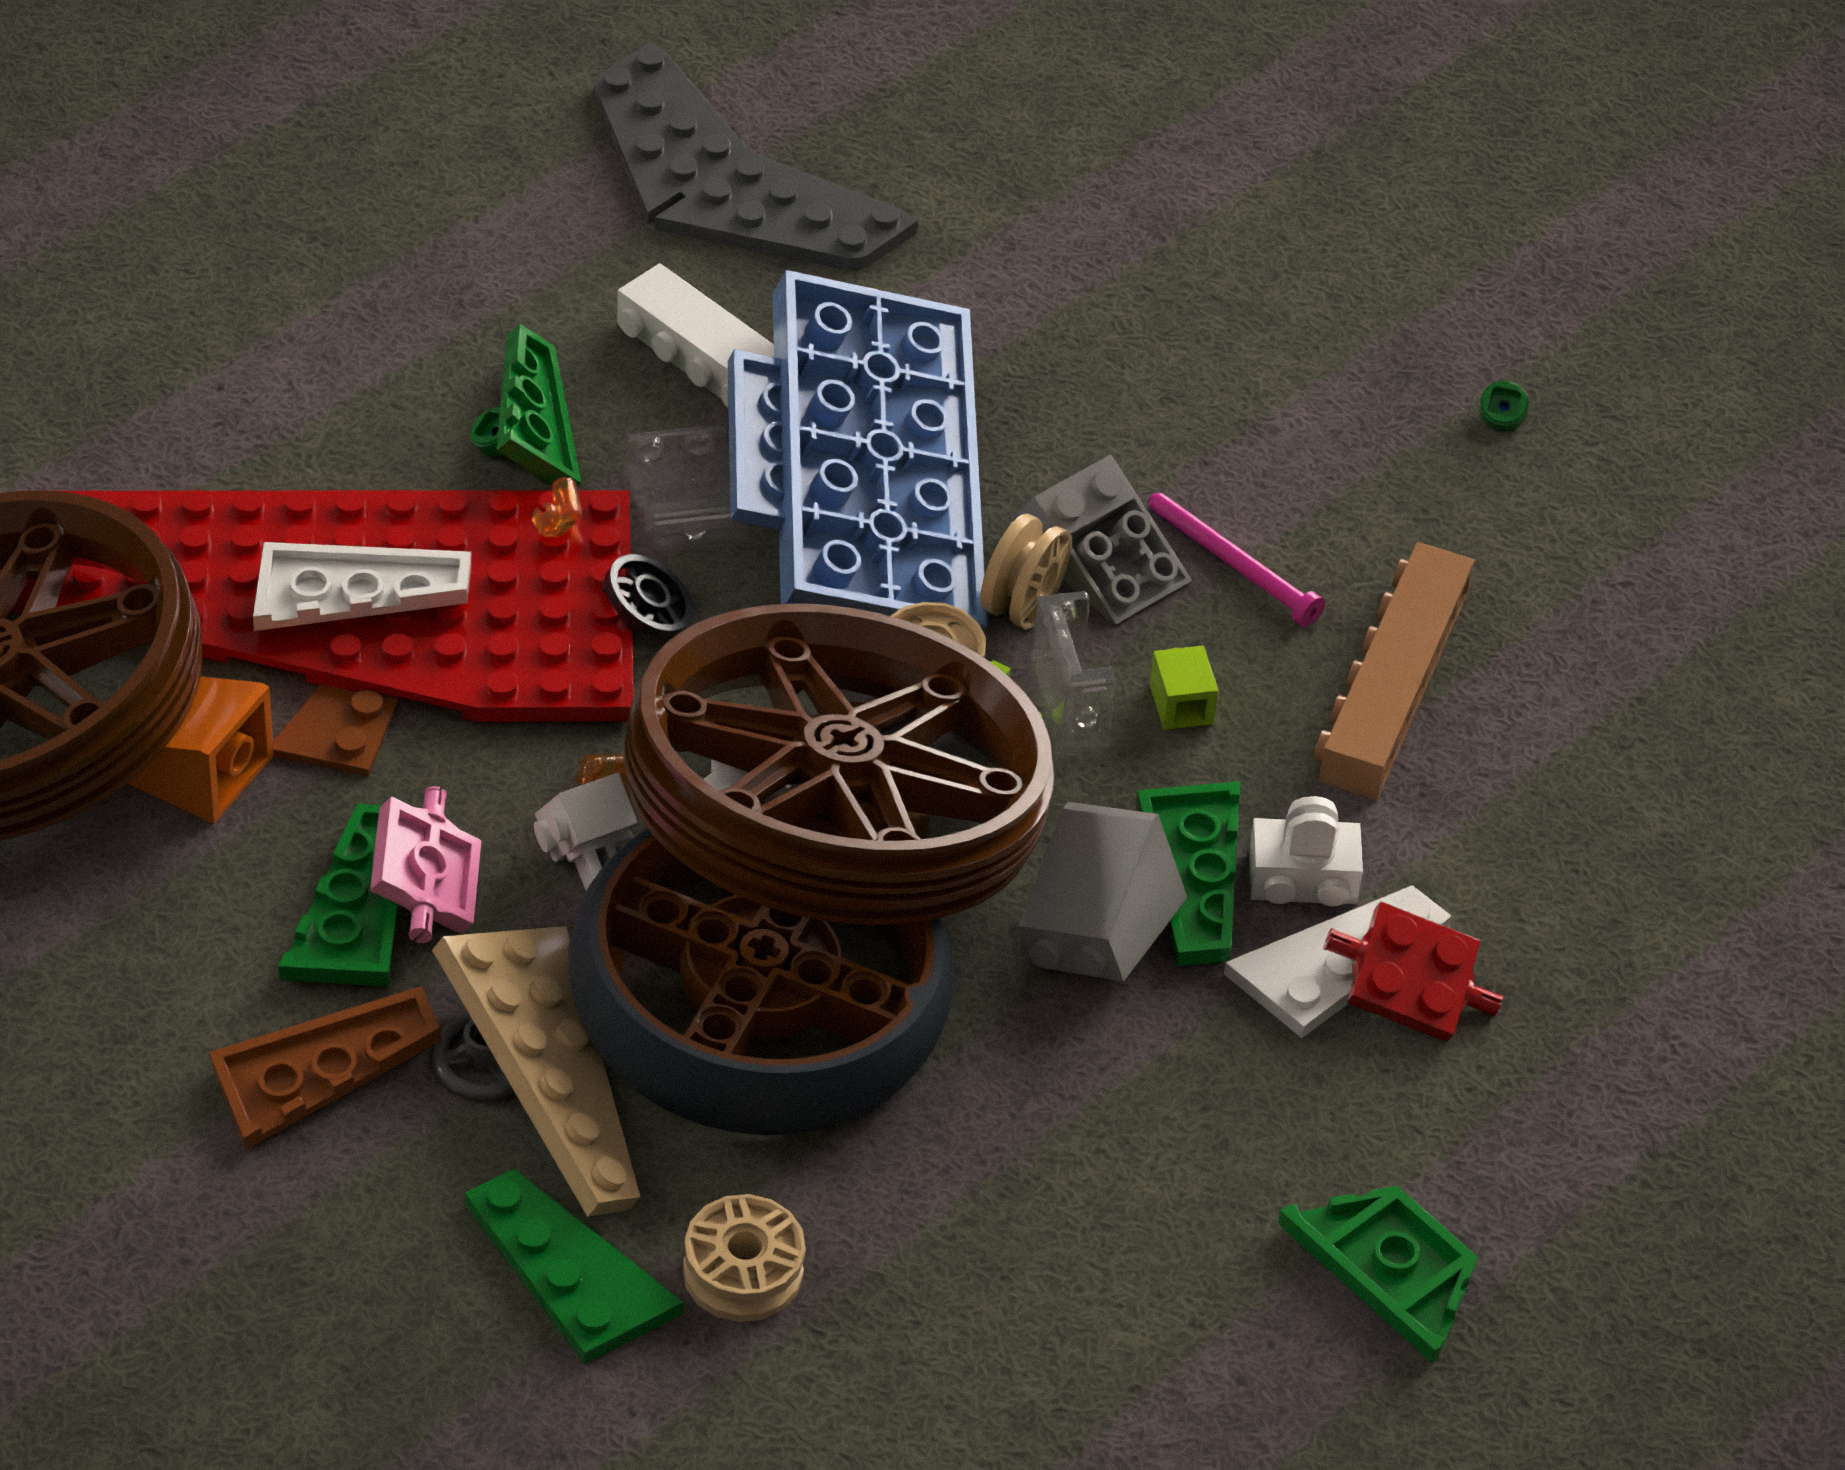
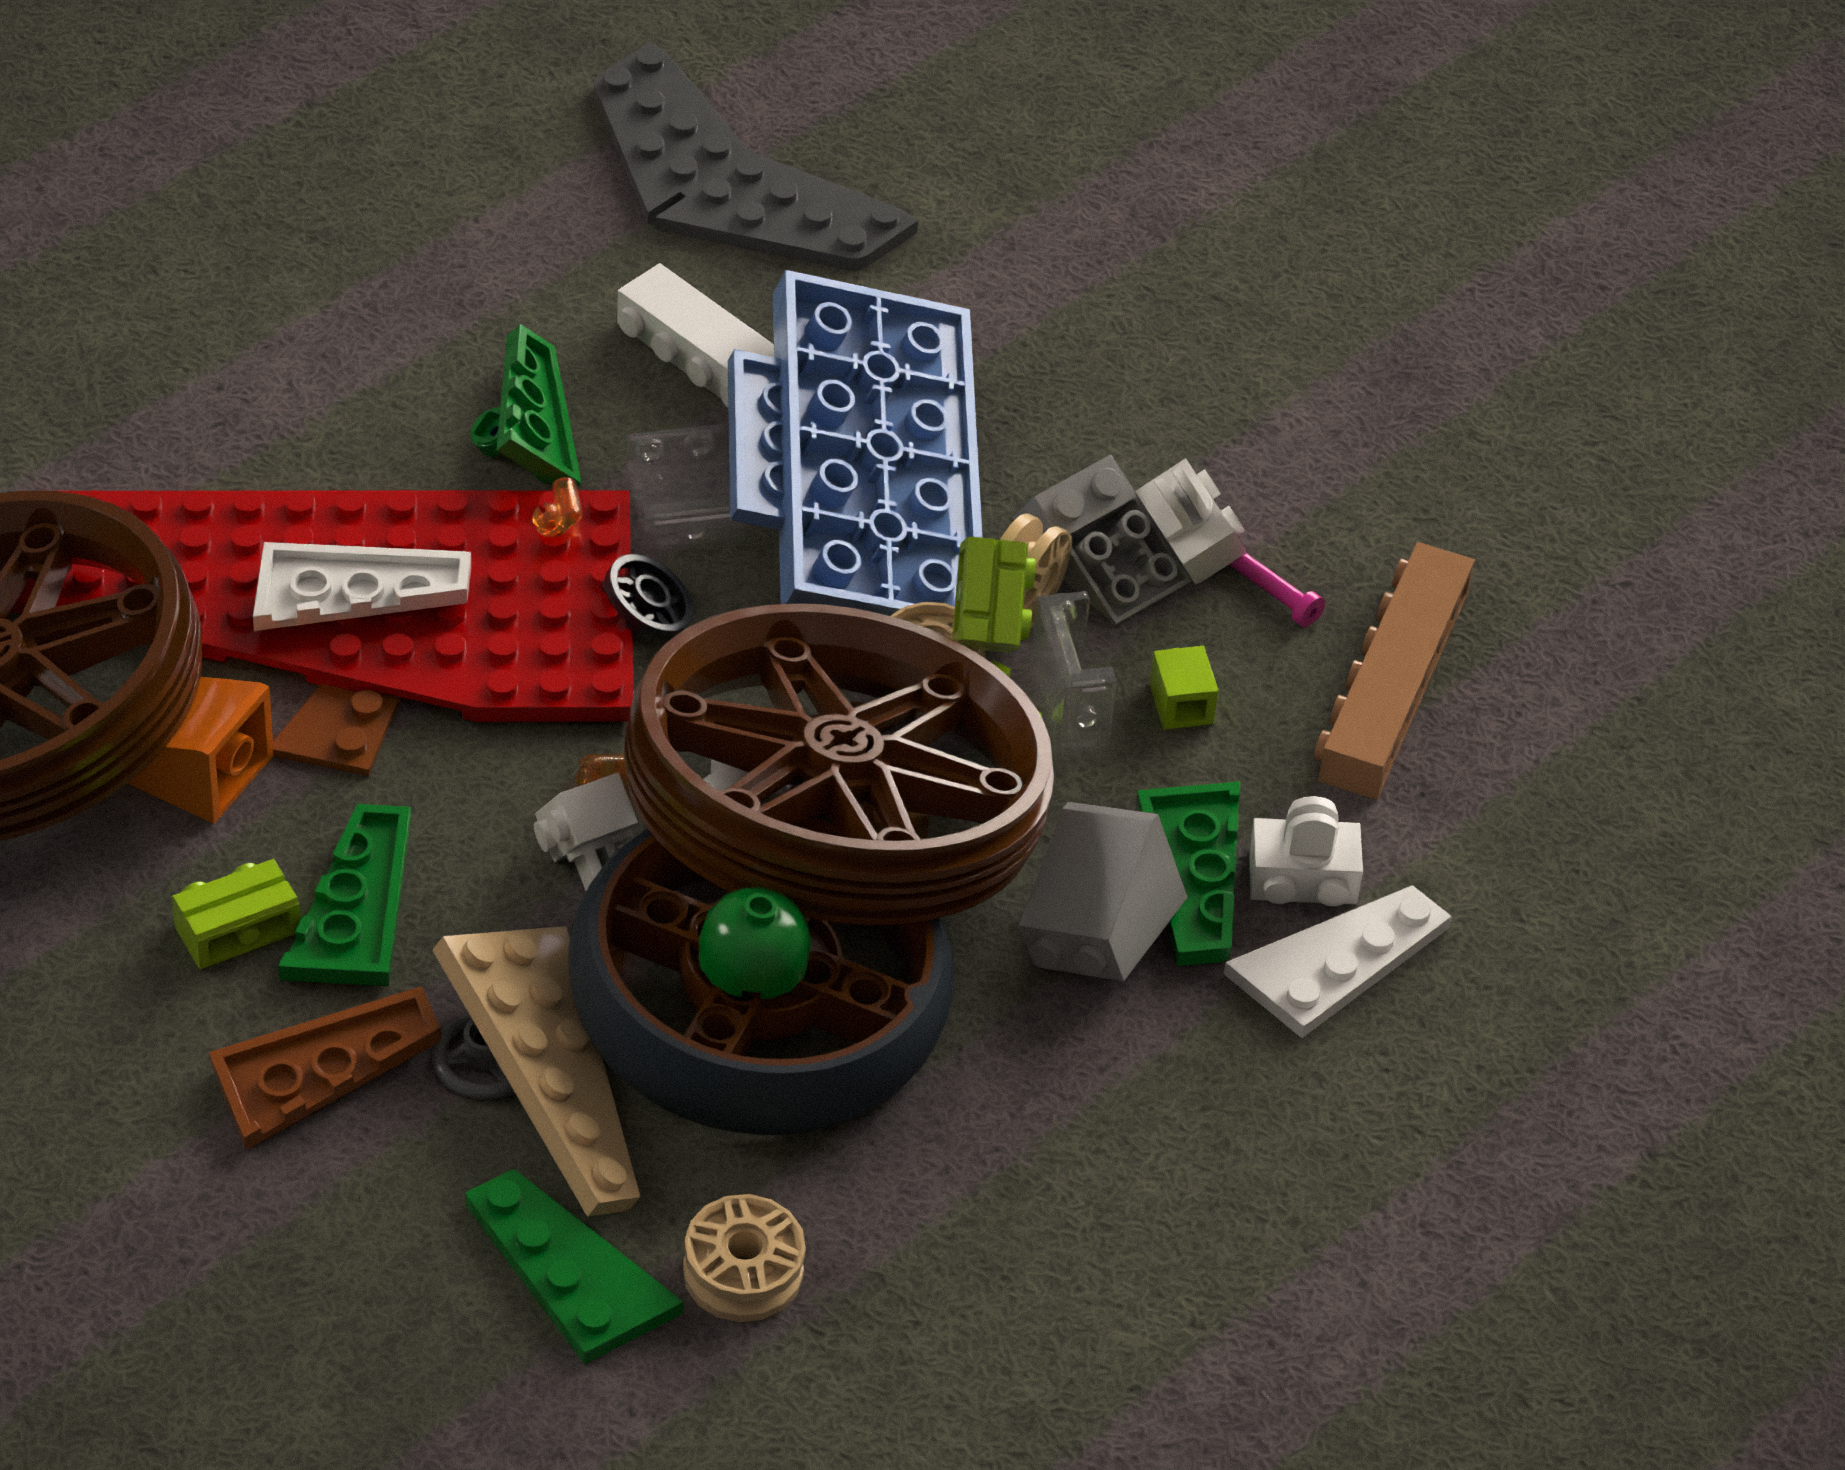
(235, 913): none -> lime brick
(426, 865): bright pink plate -> none
(755, 943): none -> green cylinder
(991, 594): none -> lime brick
(1191, 520): none -> white brick
(1391, 1259): green wing -> none
(1413, 971): red plate -> none
(1504, 406): green tile -> none

